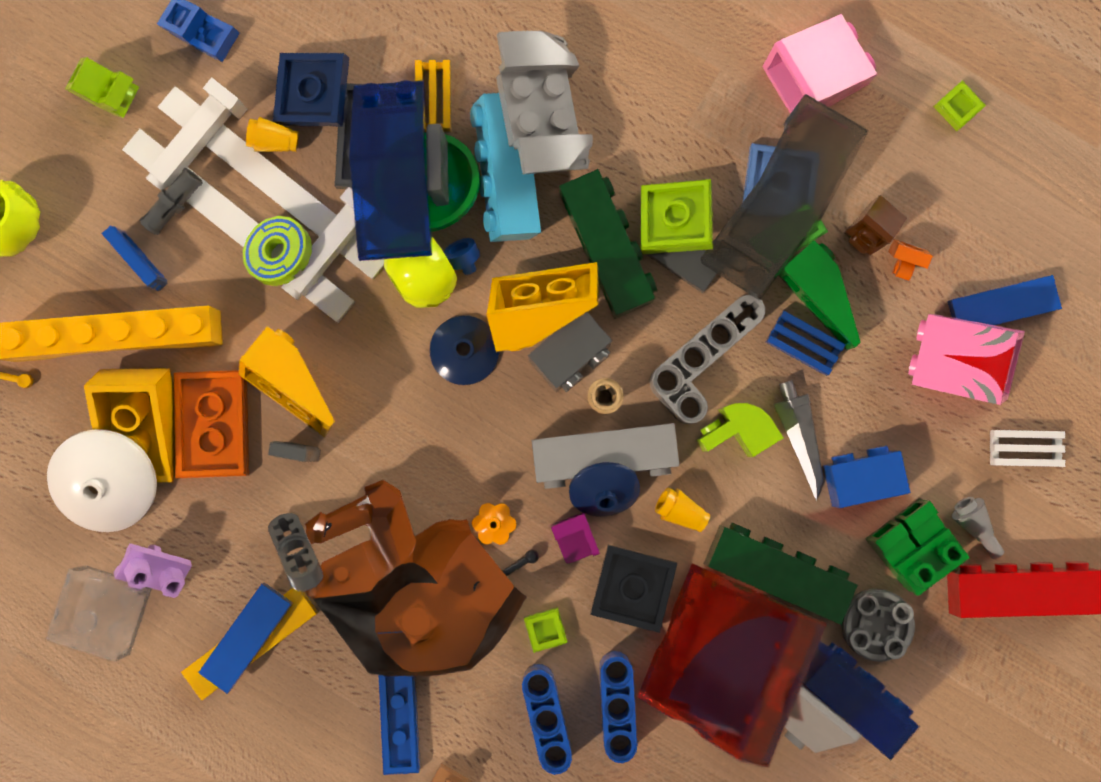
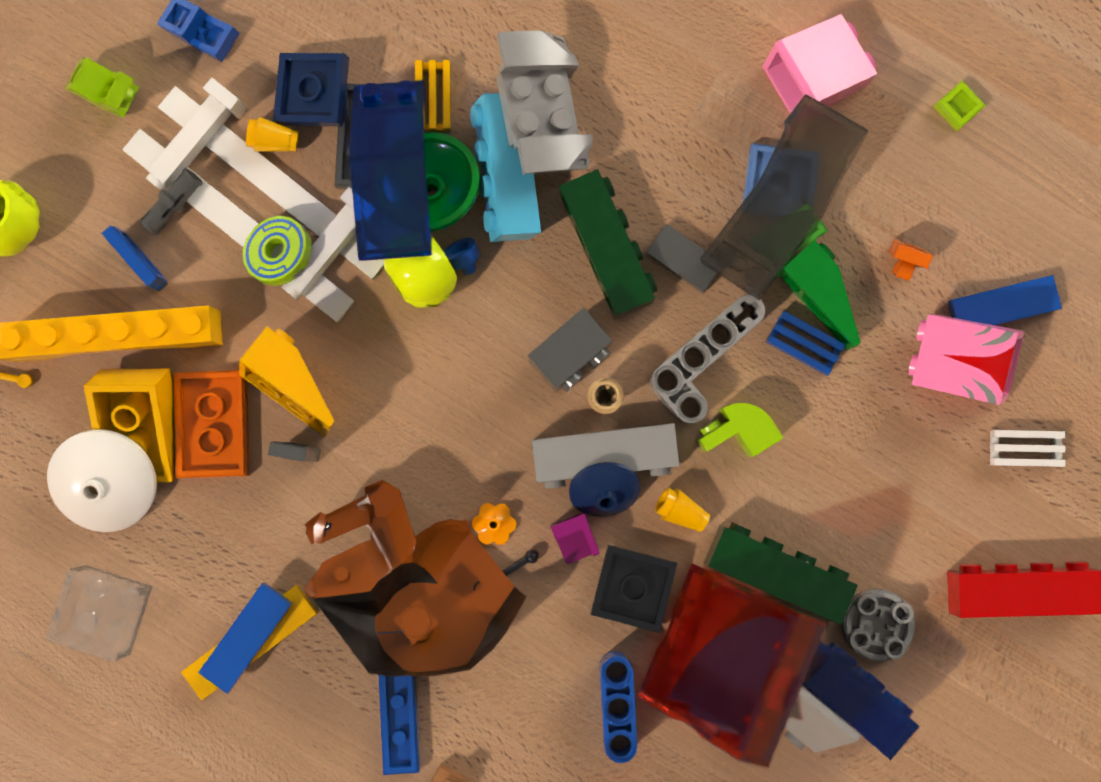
(153, 569): lavender hips -> none
(304, 557): dark grey beam -> none
(437, 164): dark grey tile -> none
(468, 368): dark blue dish -> none
(538, 303): yellow slope -> none
(545, 629): lime tile -> none
(552, 735): blue beam -> none
(676, 217): lime tile -> none
(799, 426): flat silver bar -> none
(866, 478): blue brick -> none
(875, 226): reddish brown slope -> none
(918, 547): green hips -> none
(974, 518): light grey cone -> none

